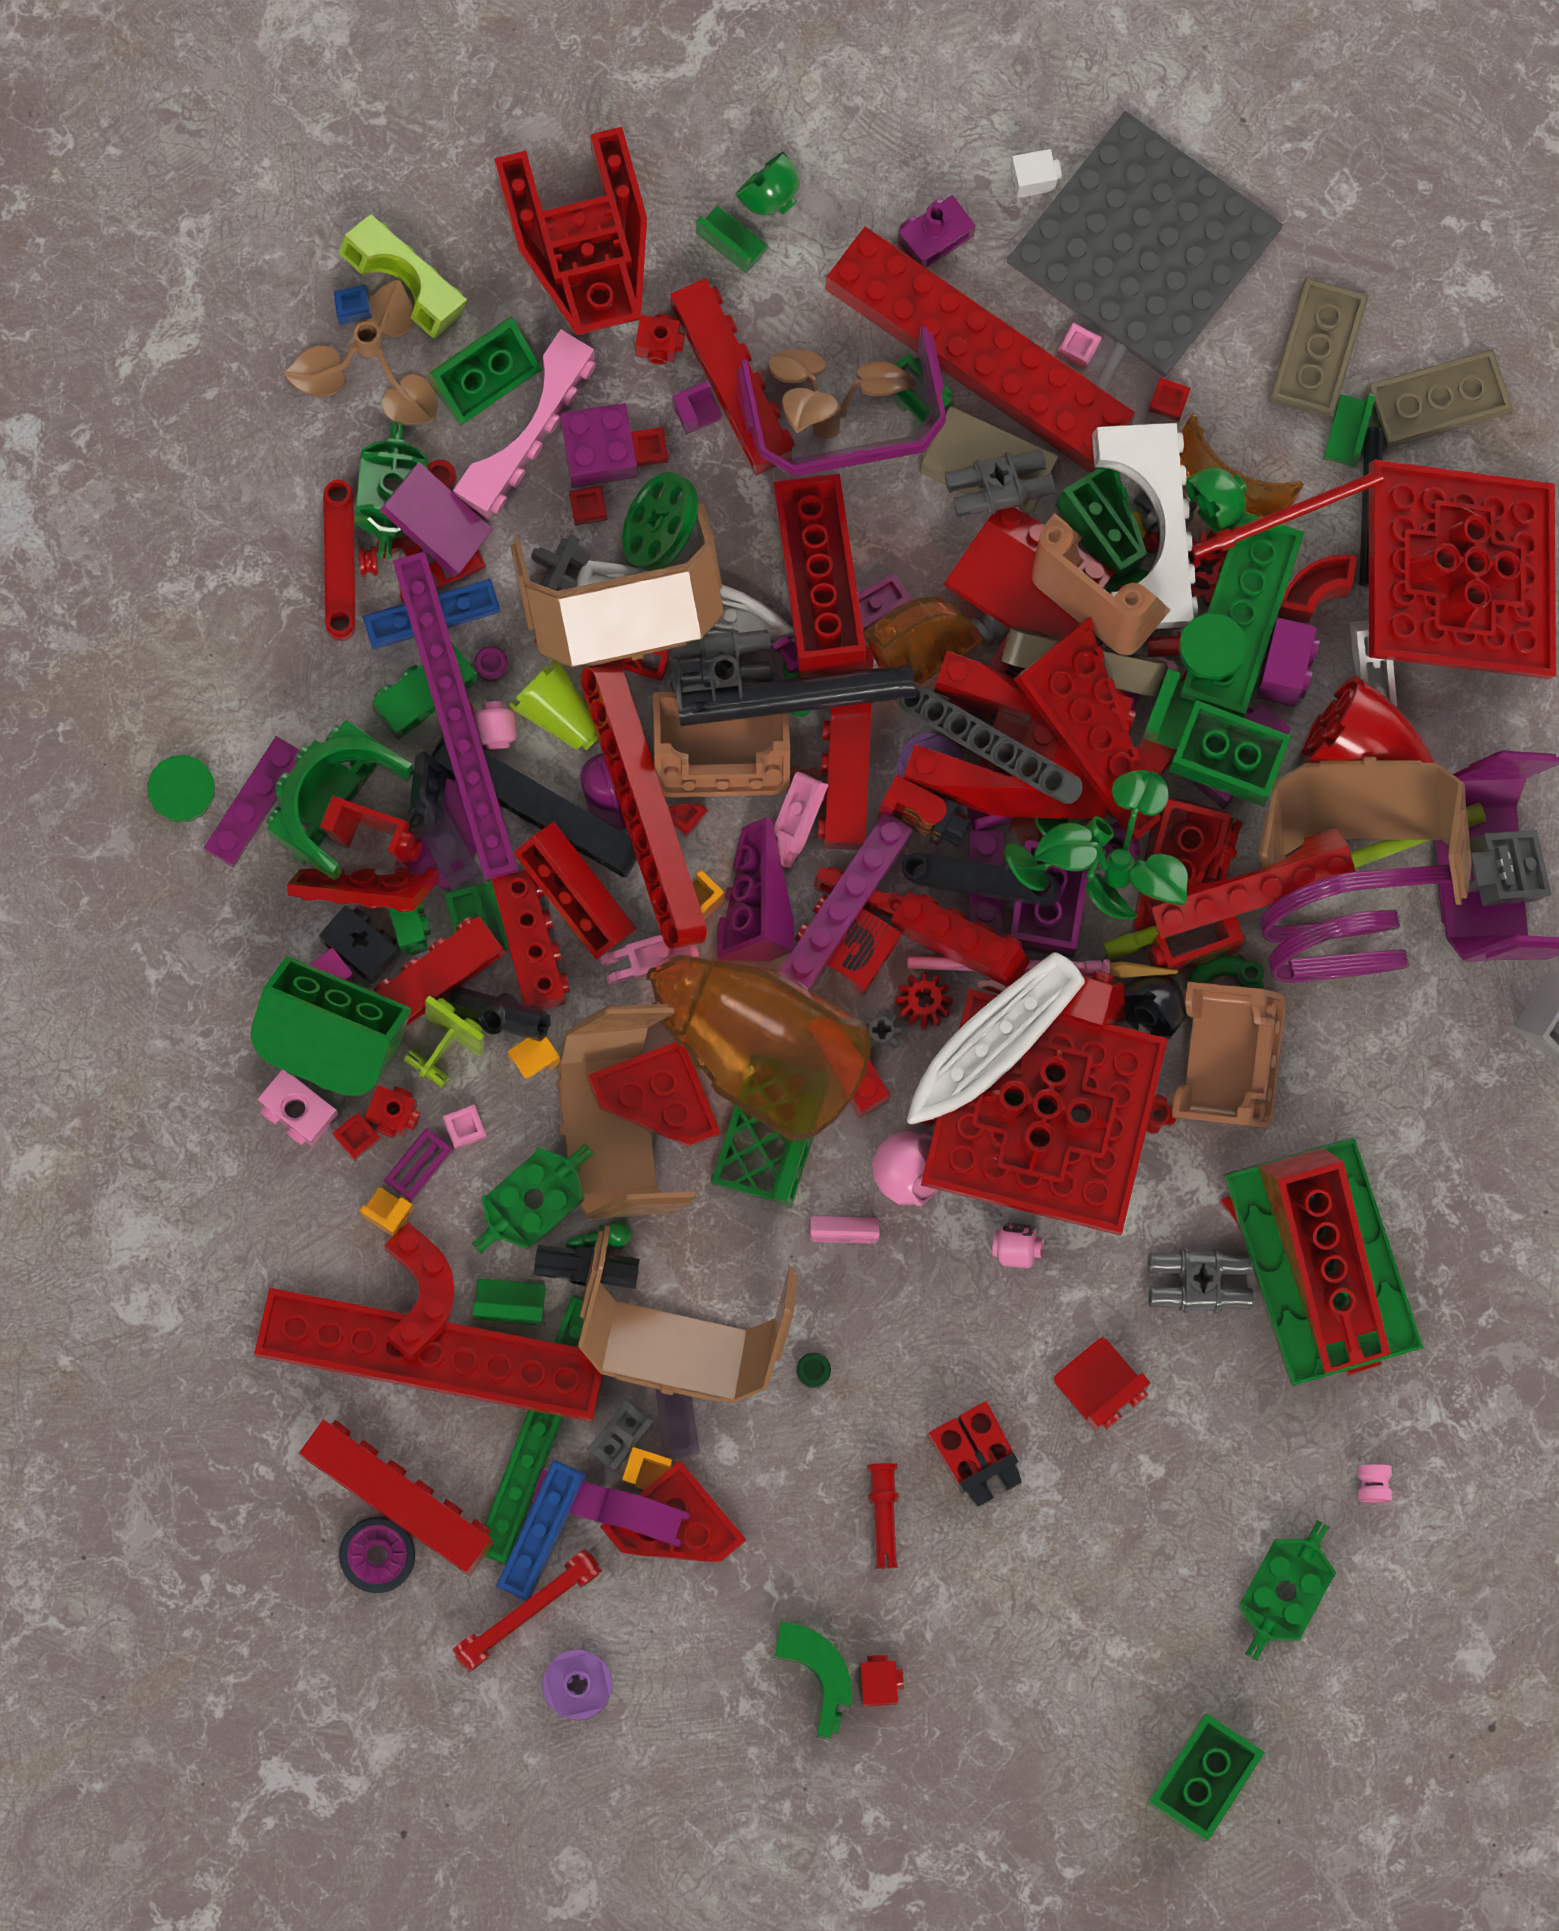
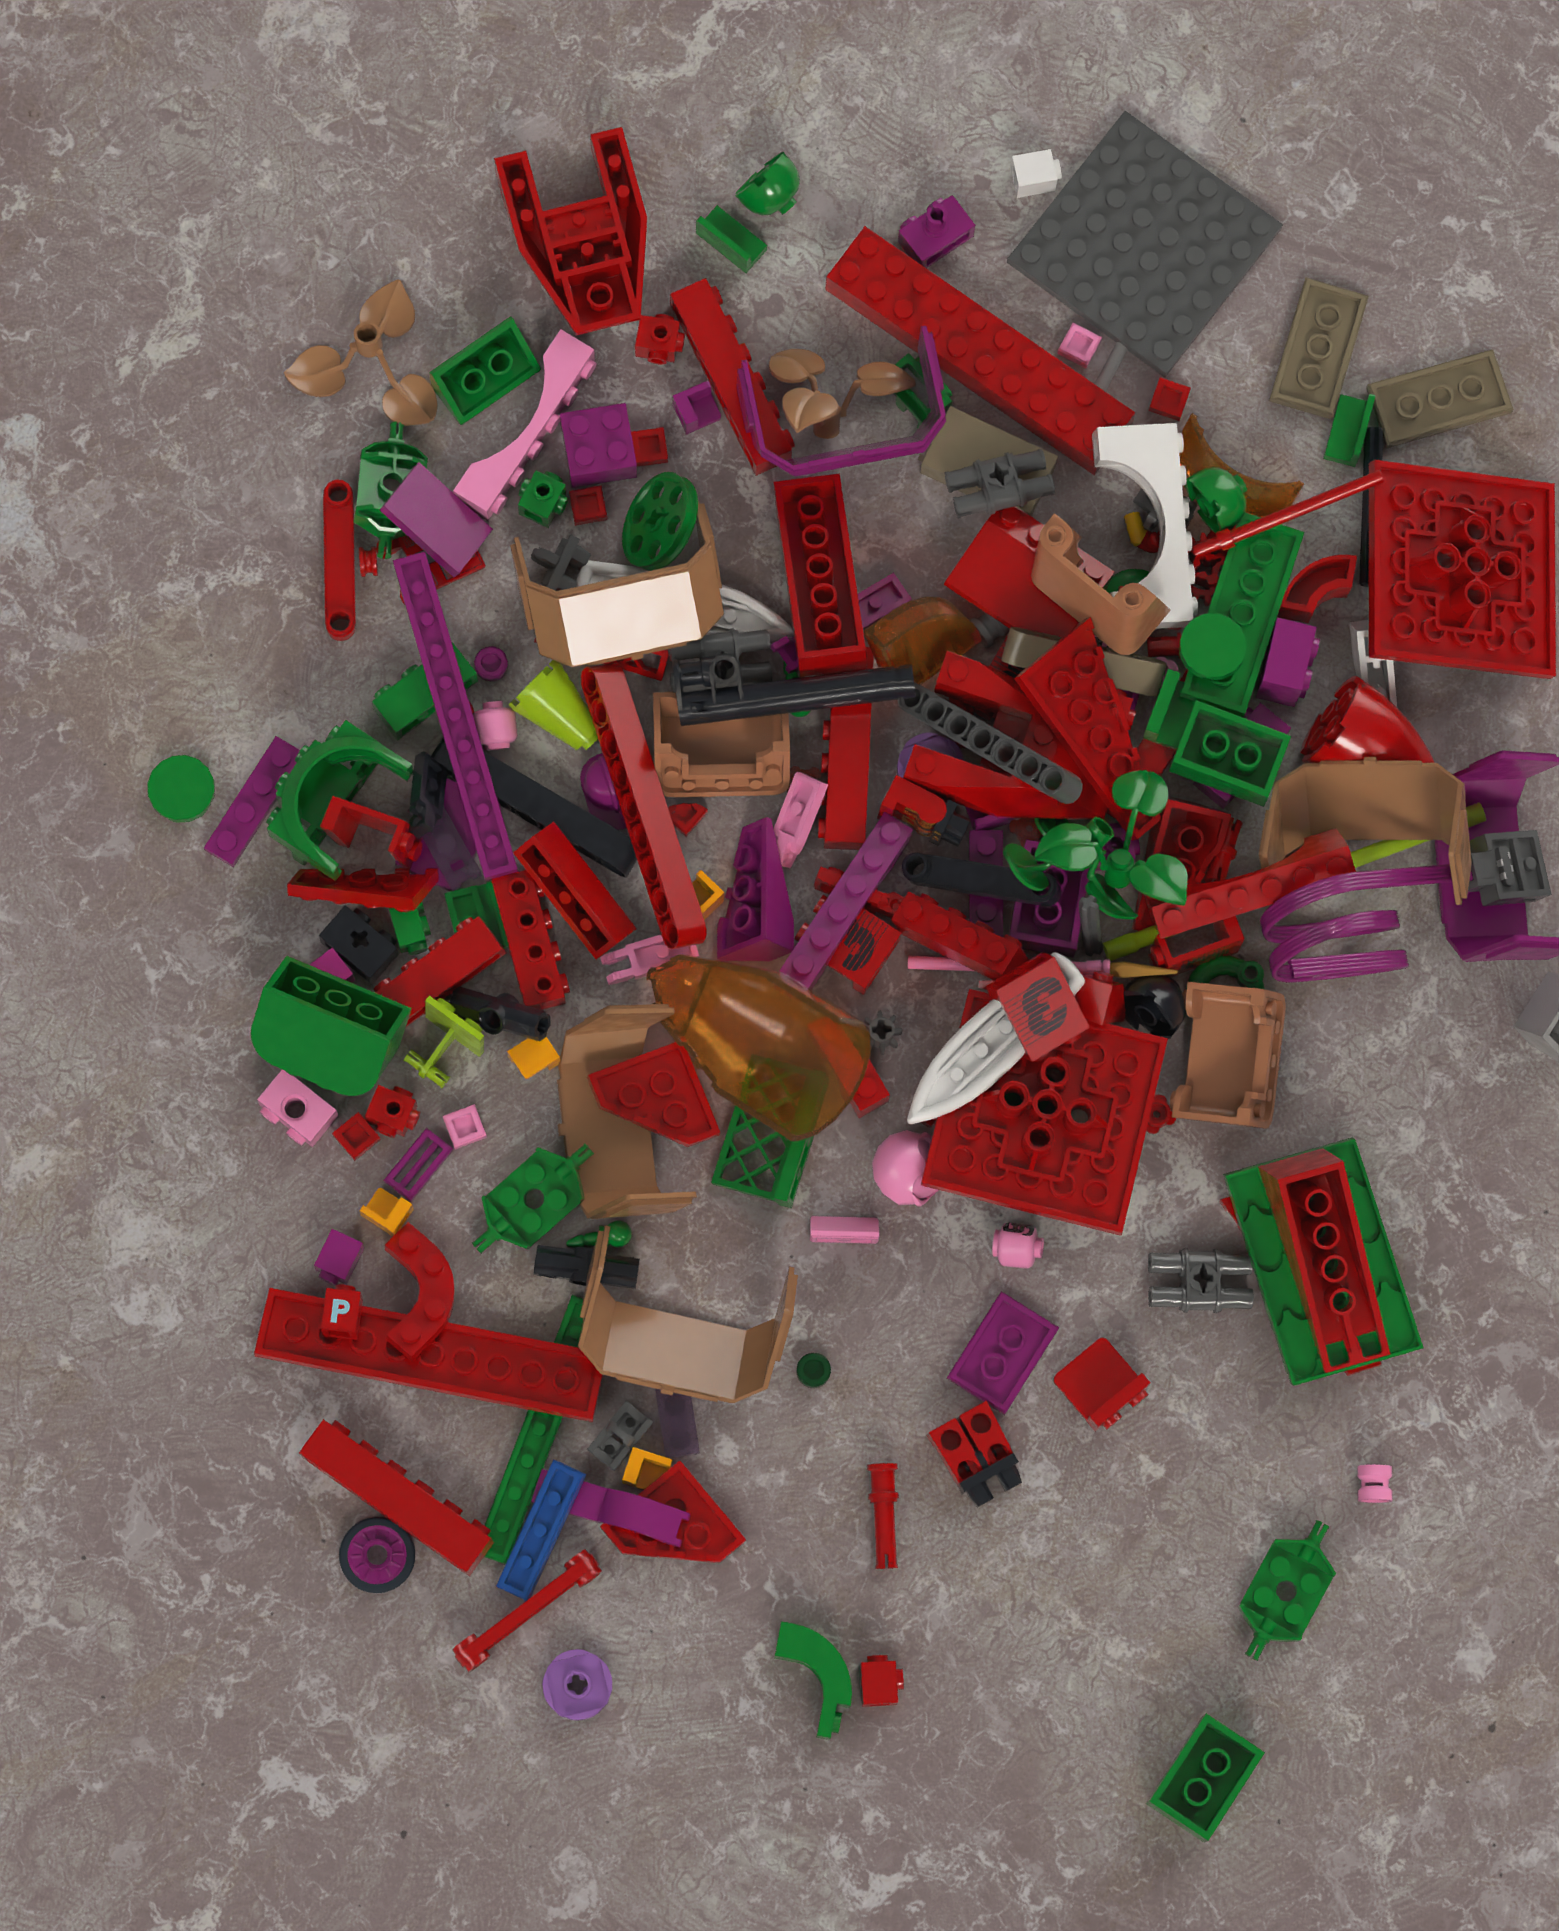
(338, 1258): none -> magenta brick
(342, 1312): none -> red brick
(352, 304): blue tile -> none
(375, 248): lime arch -> none
(444, 472): red tile -> none
(458, 607): blue tile -> none
(509, 1302): green panel -> none
(542, 498): none -> green brick
(911, 1001): red gear -> none
(1002, 1353): none -> magenta tile
(1039, 1006): none -> red panel
(1090, 925): none -> dark grey axle
(1102, 516): green wedge -> none

